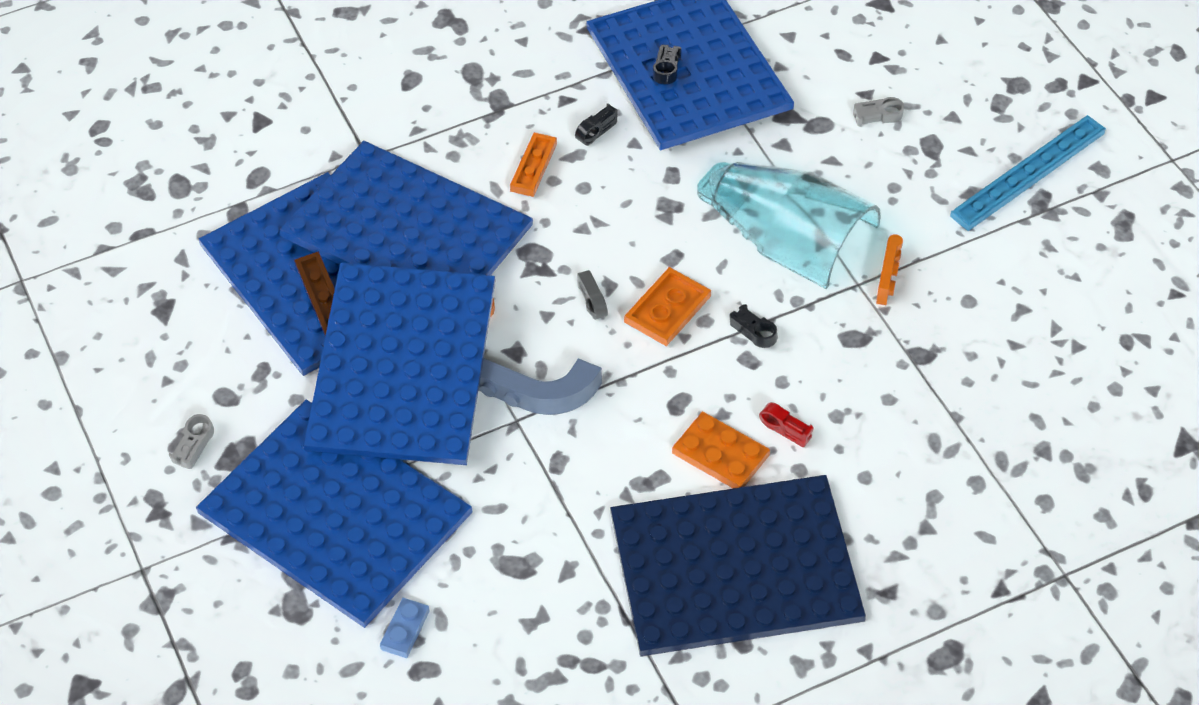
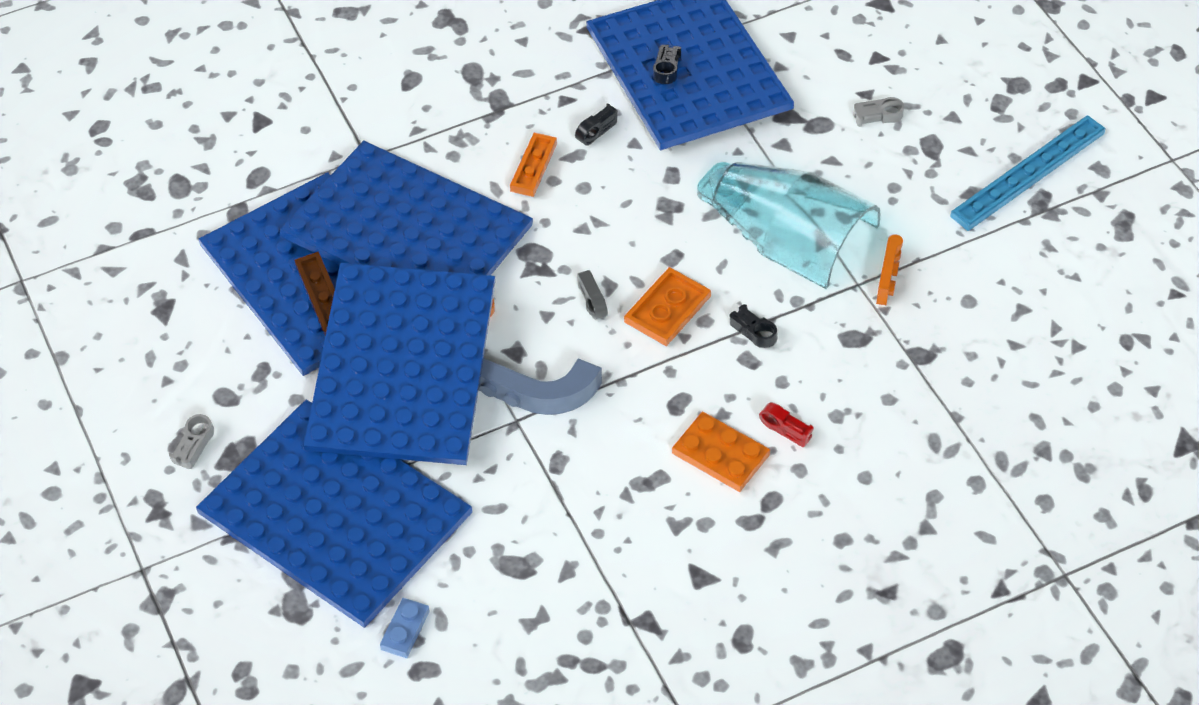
(735, 565): dark blue plate -> none

